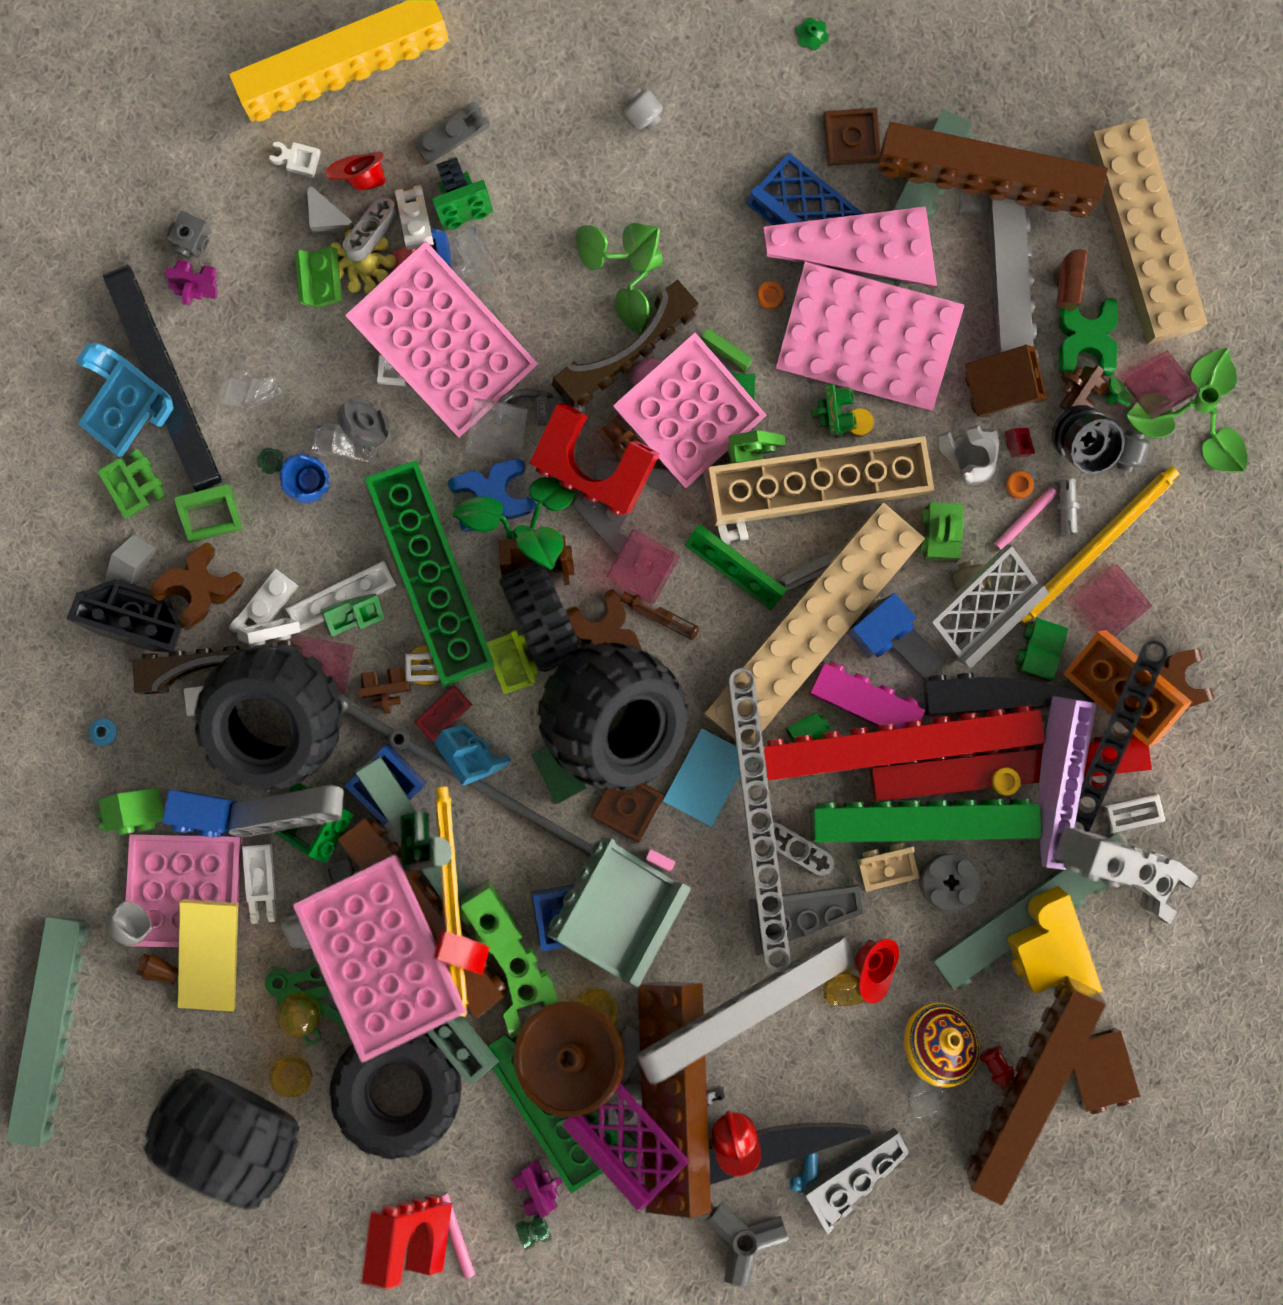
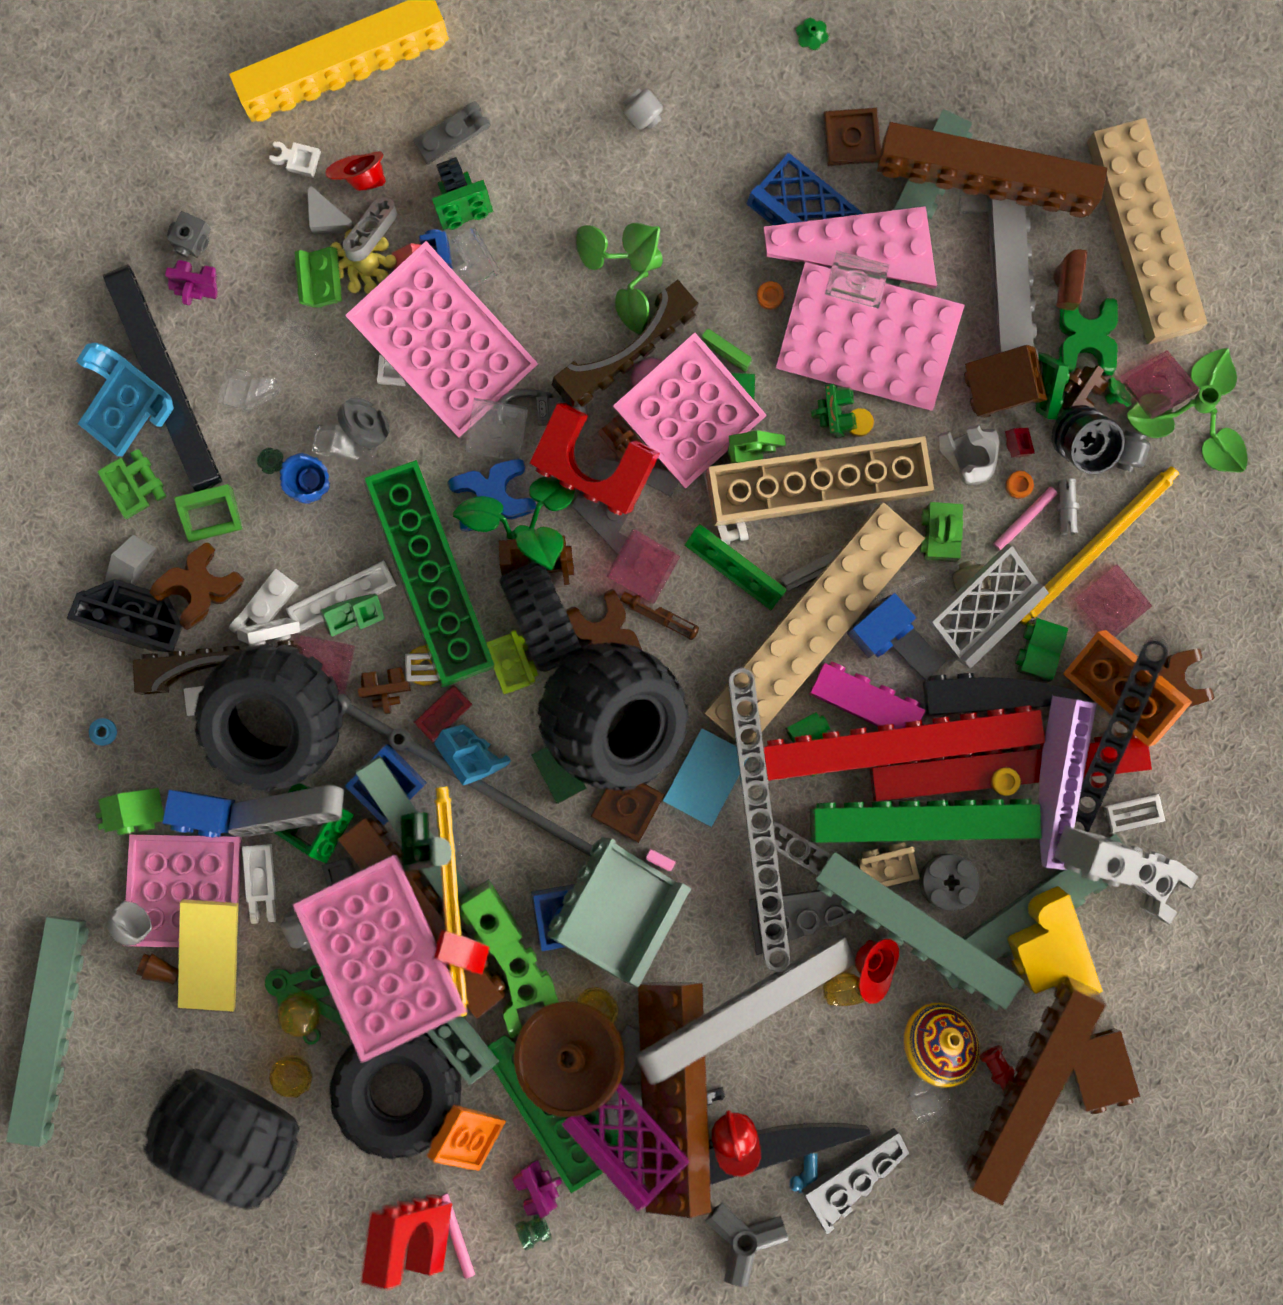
(414, 217): white plate -> none
(465, 1138): none -> orange plate
(857, 279): none -> clear tile
(919, 931): none -> sand green brick
(1055, 377): none -> green wing

